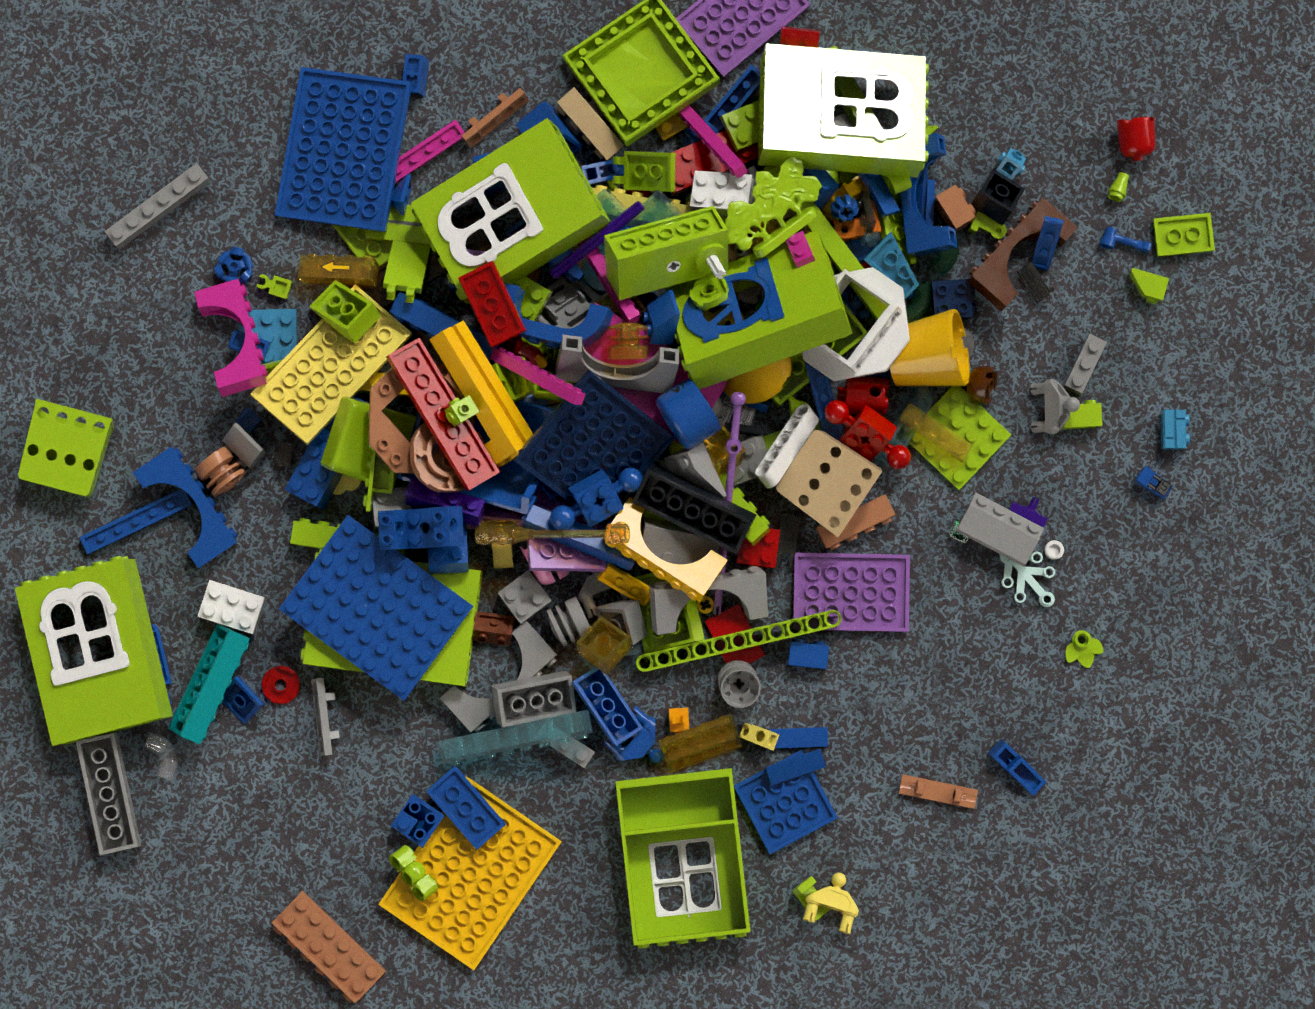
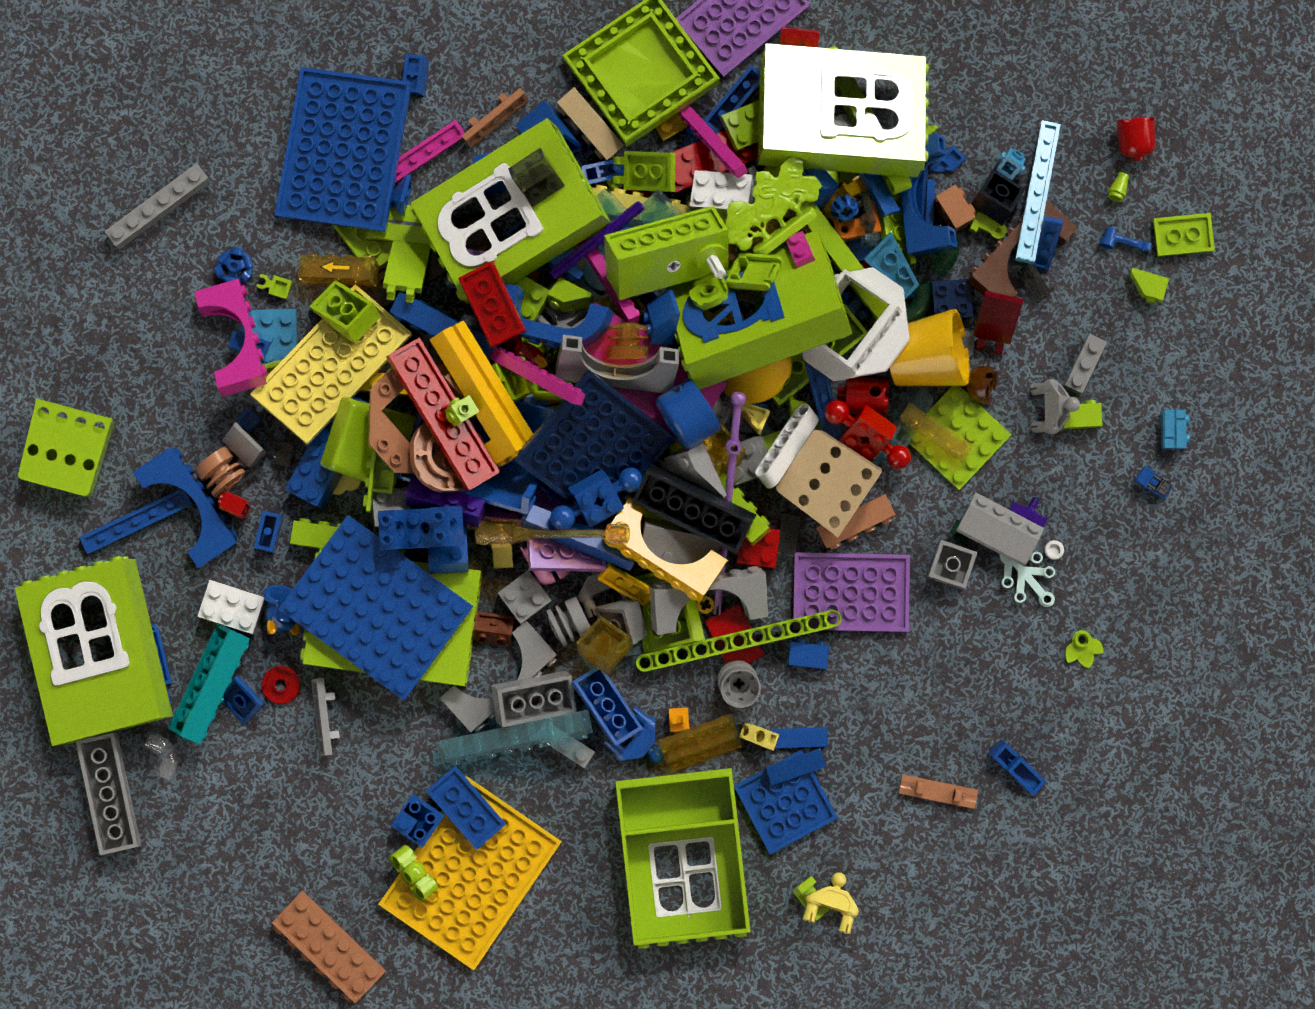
(234, 504): none -> red brick
(268, 532): none -> blue brick
(276, 619): none -> blue hair
(536, 177): none -> clear smoke slope
(568, 297): none -> lime slope
(755, 416): none -> light yellow tile
(758, 274): none -> lime container
(950, 162): none -> blue tile
(952, 564): none -> light grey brick
(997, 320): none -> dark red tile
(1037, 192): none -> tile

